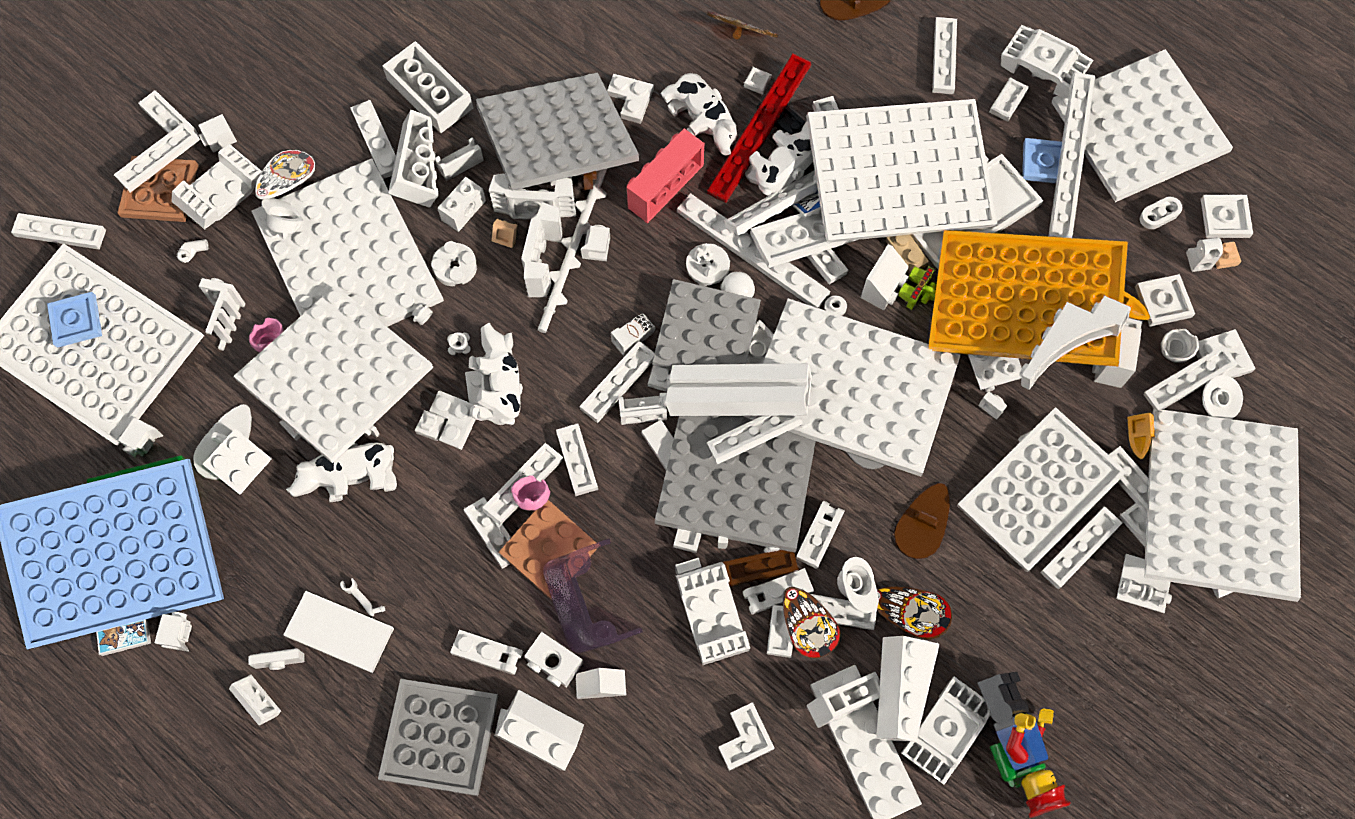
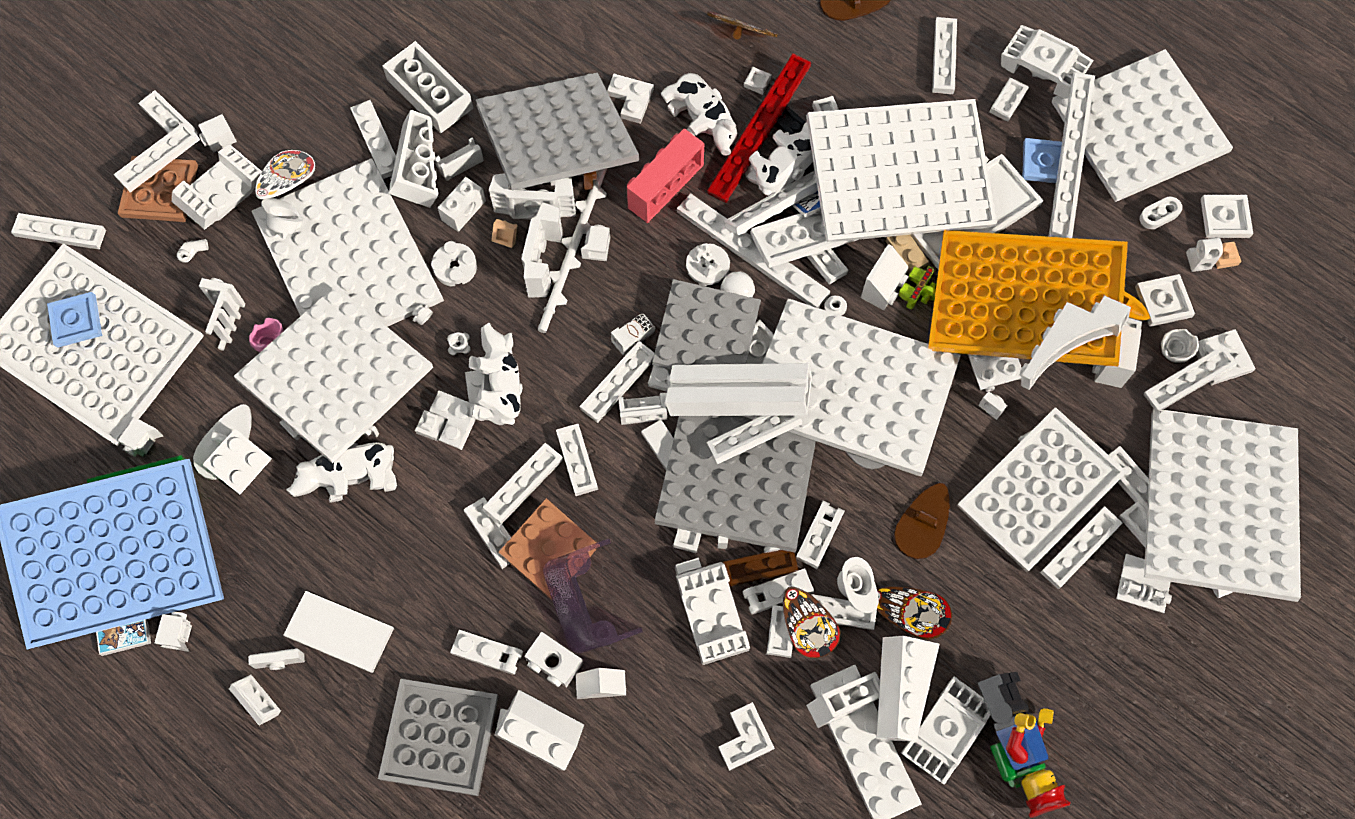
(361, 598): white piece -> none
(530, 493): bright pink hair -> none
(1140, 433): light orange plate -> none
(1222, 397): white dish -> none

